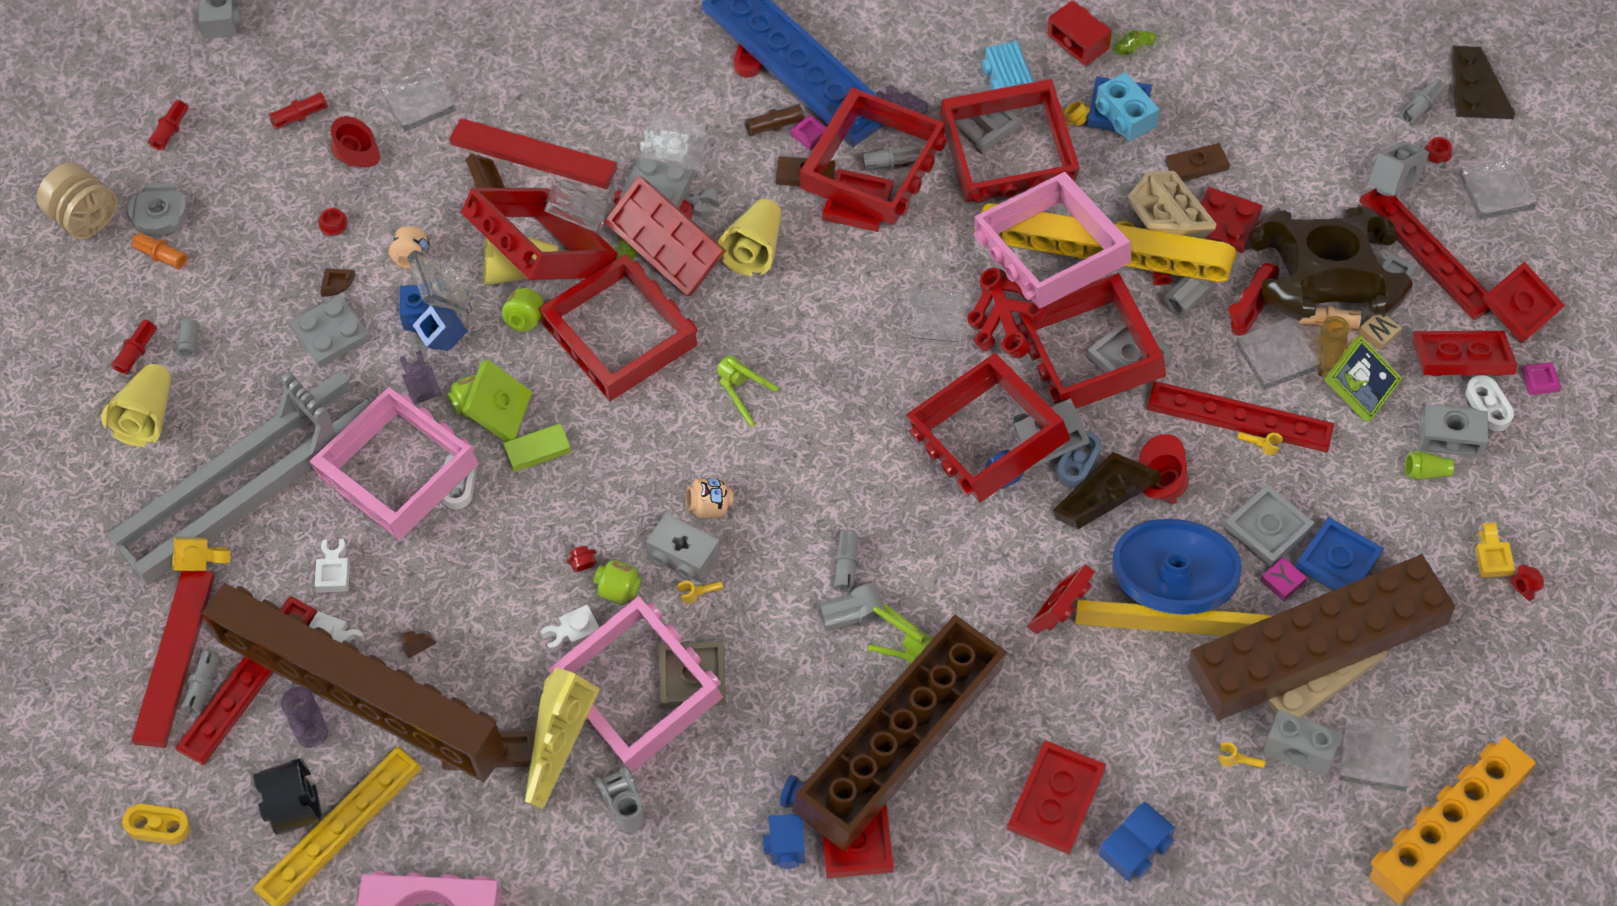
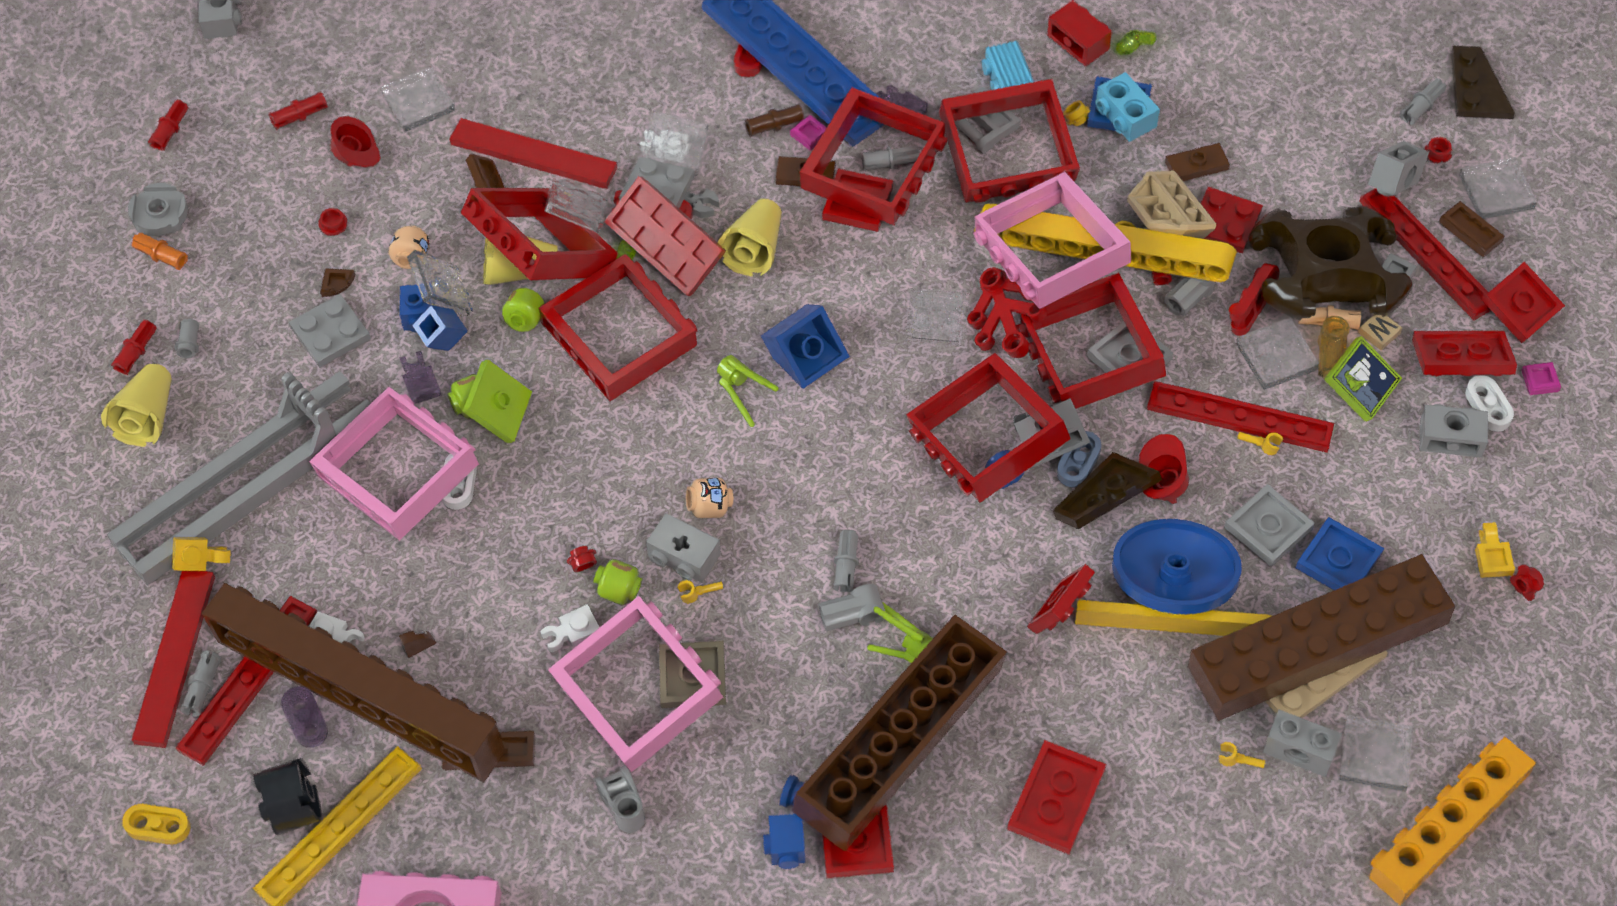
(76, 200): tan wheel -> none
(334, 570): white plate -> none
(537, 447): lime tile -> none
(560, 719): light yellow wedge -> none
(806, 344): none -> blue slope
(1137, 842): blue brick -> none
(1283, 579): dark pink tile -> none
(1424, 466): lime cone -> none
(1471, 229): none -> reddish brown plate

